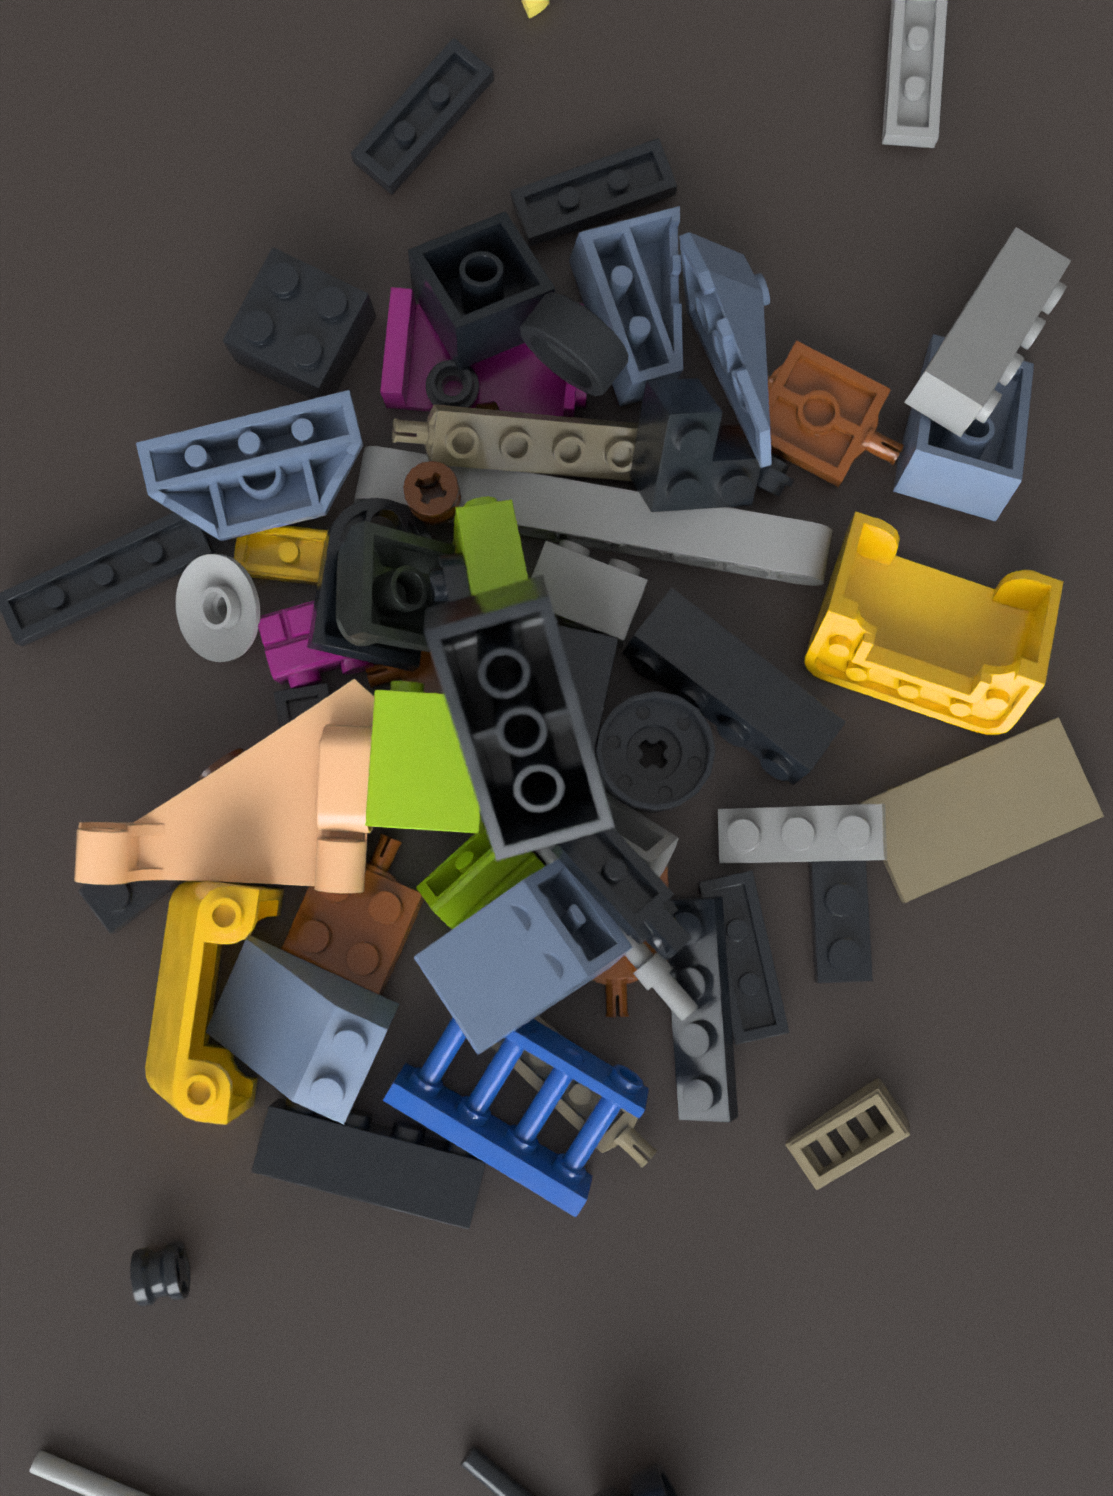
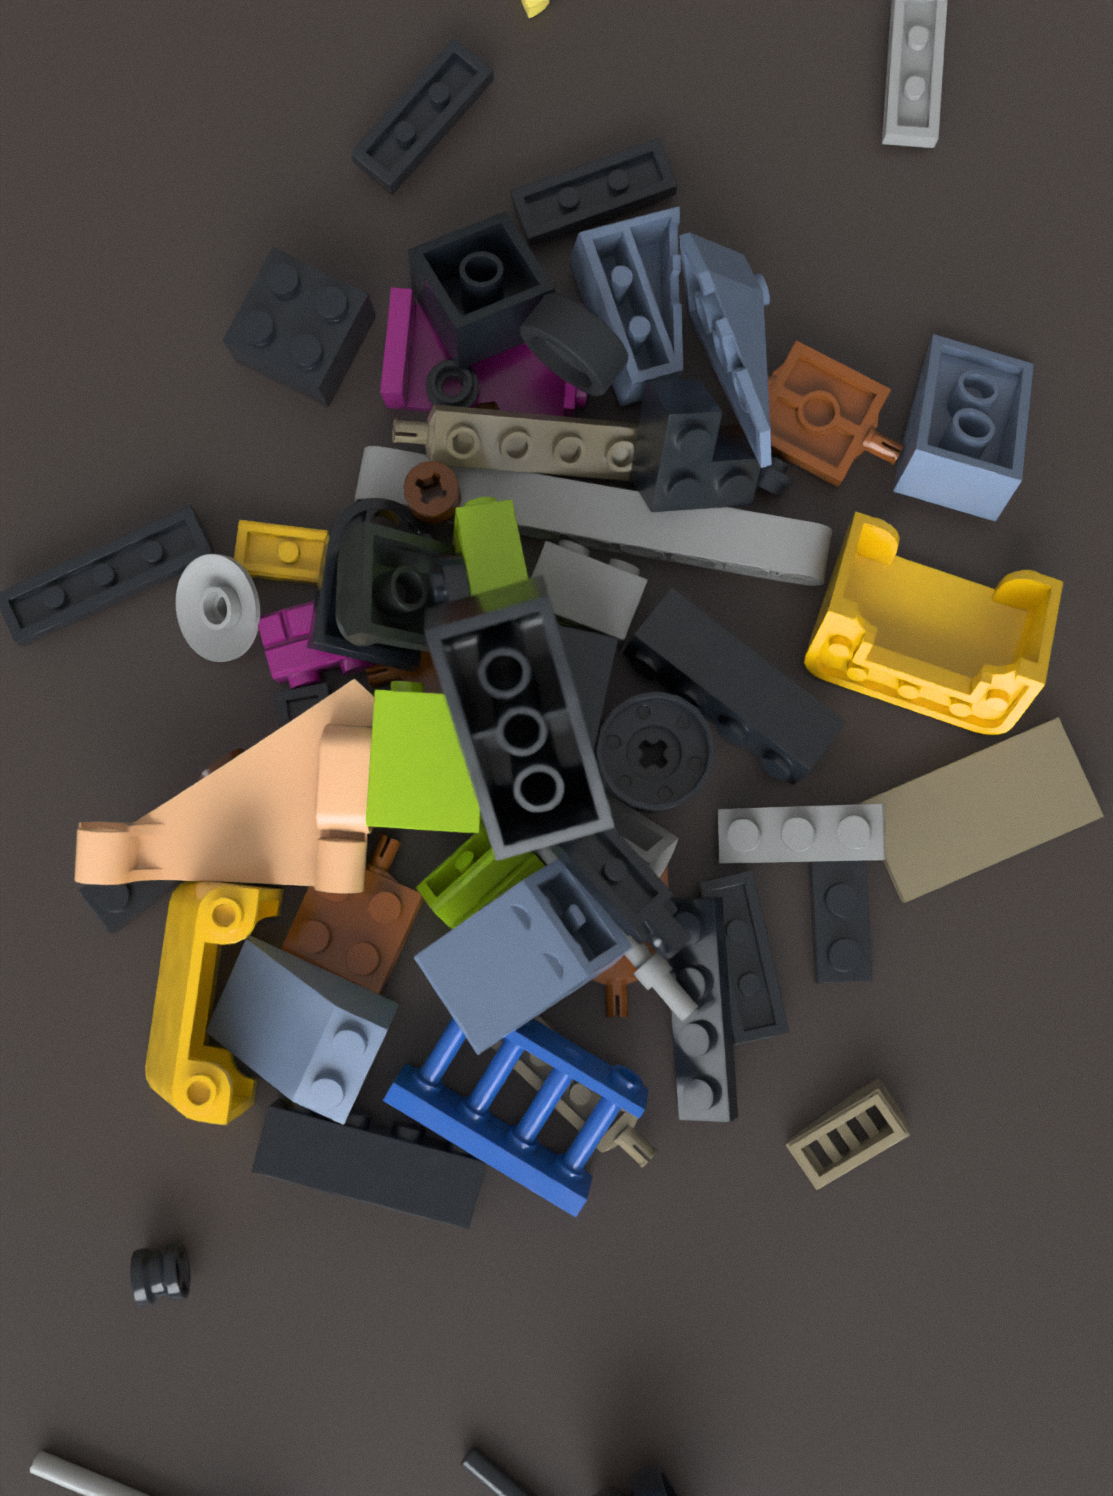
(256, 467): sand blue wedge -> none
(989, 332): light grey brick -> none

